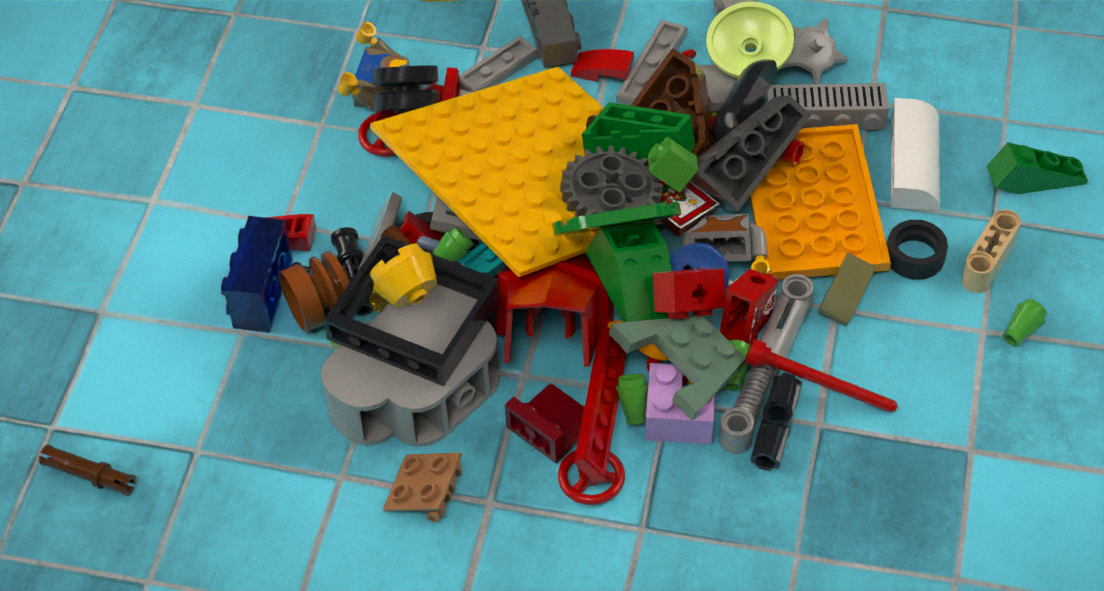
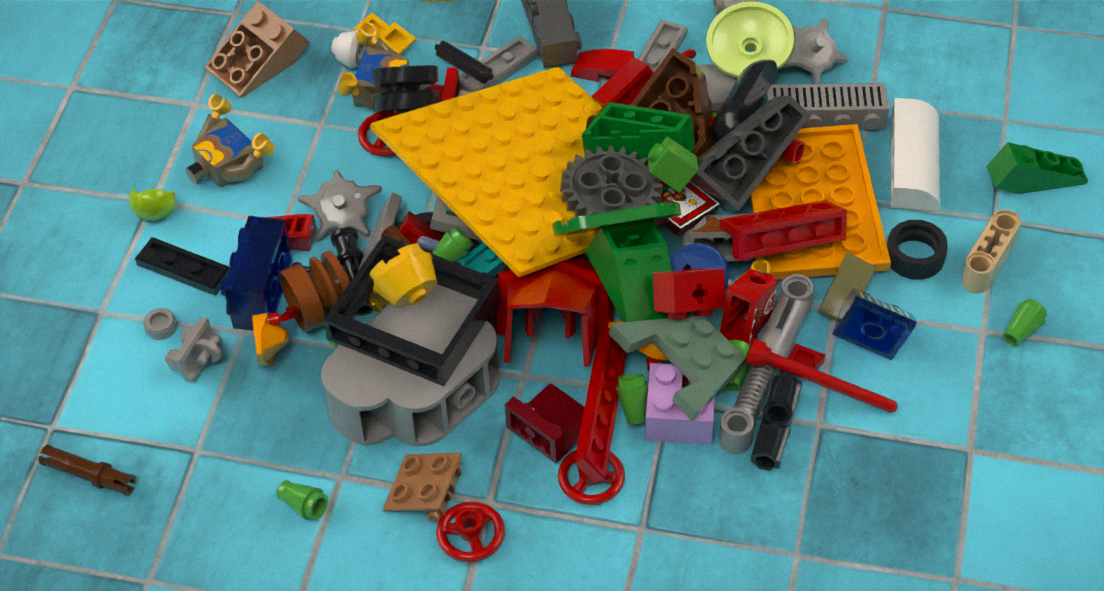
(152, 204): none -> lime hair
(160, 324): none -> light grey tile
(182, 266): none -> black tile
(198, 347): none -> light grey hips
(224, 150): none -> torso
(256, 51): none -> medium nougat slope
(270, 335): none -> light orange piece
(303, 499): none -> bright green cone
(340, 204): none -> light grey piece
(347, 49): none -> white cone
(392, 35): none -> yellow slope
(464, 62): none -> black axle
(470, 515): none -> red piece
(625, 84): none -> red panel
(785, 229): none -> red fence
(806, 357): none -> red tile
(873, 324): none -> clear blue slope

